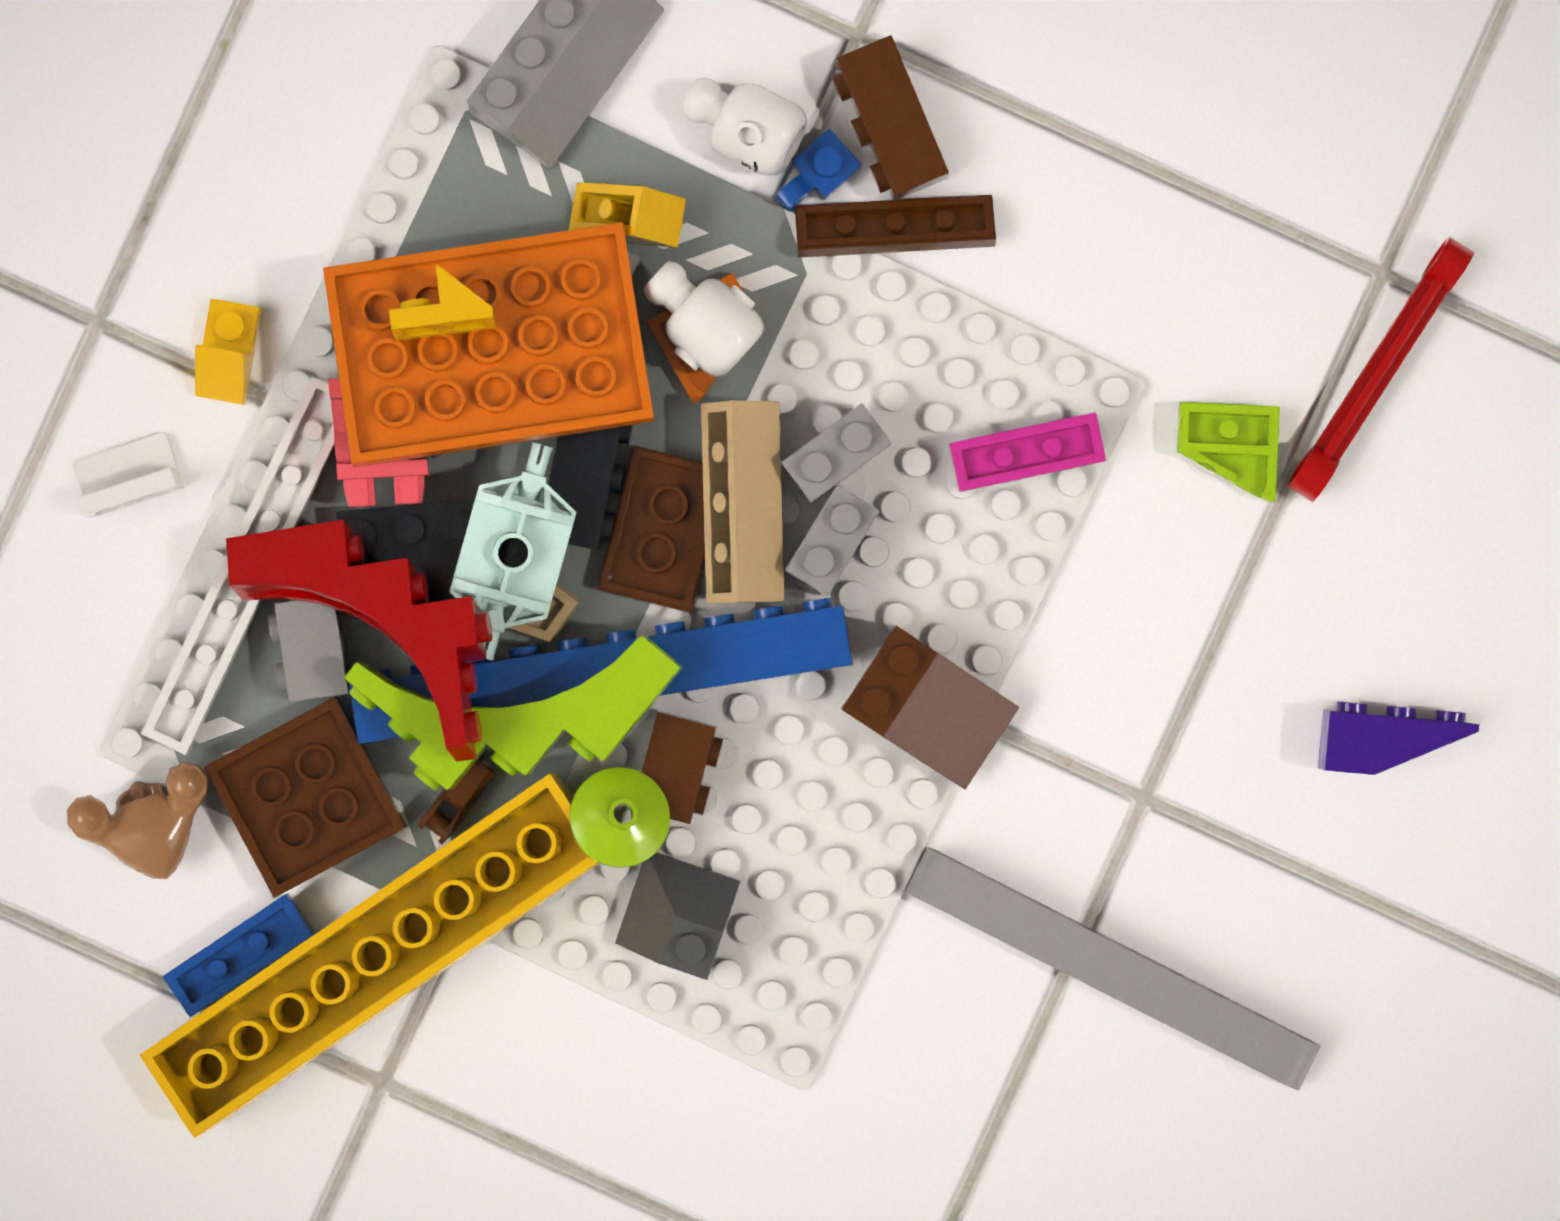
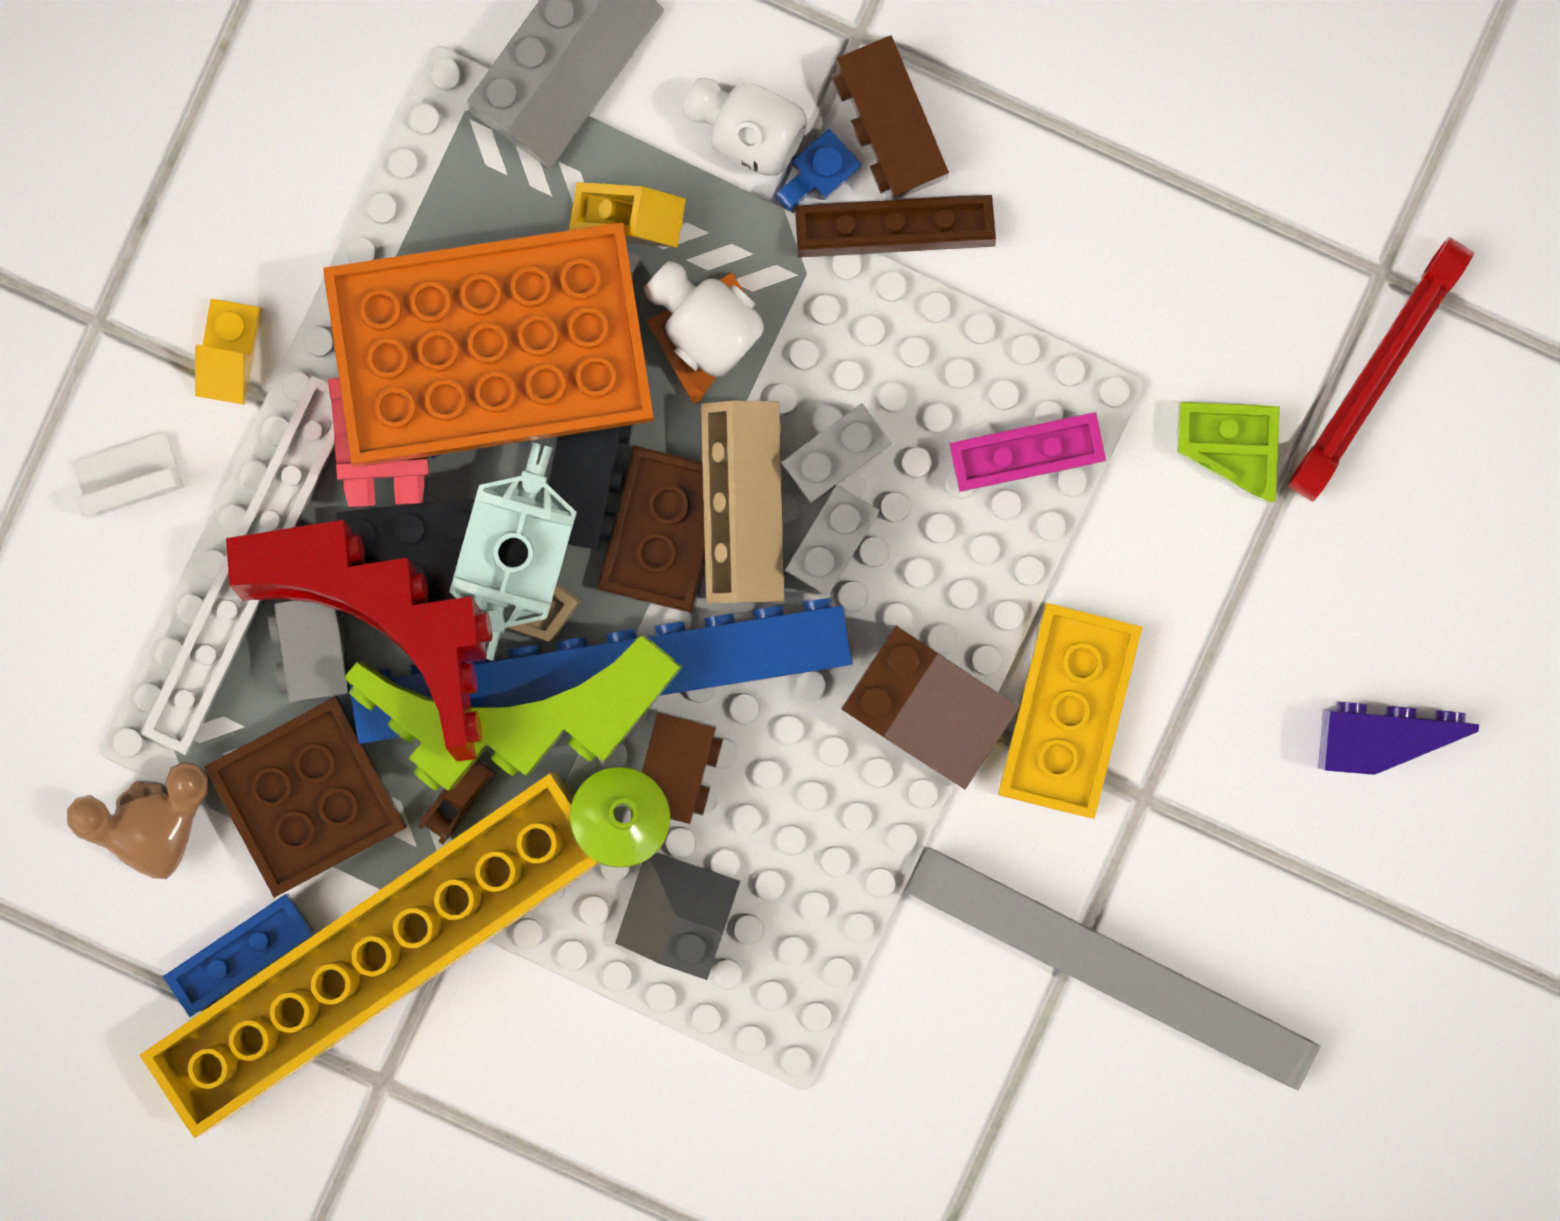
(457, 312): yellow slope -> none
(1070, 710): none -> yellow plate

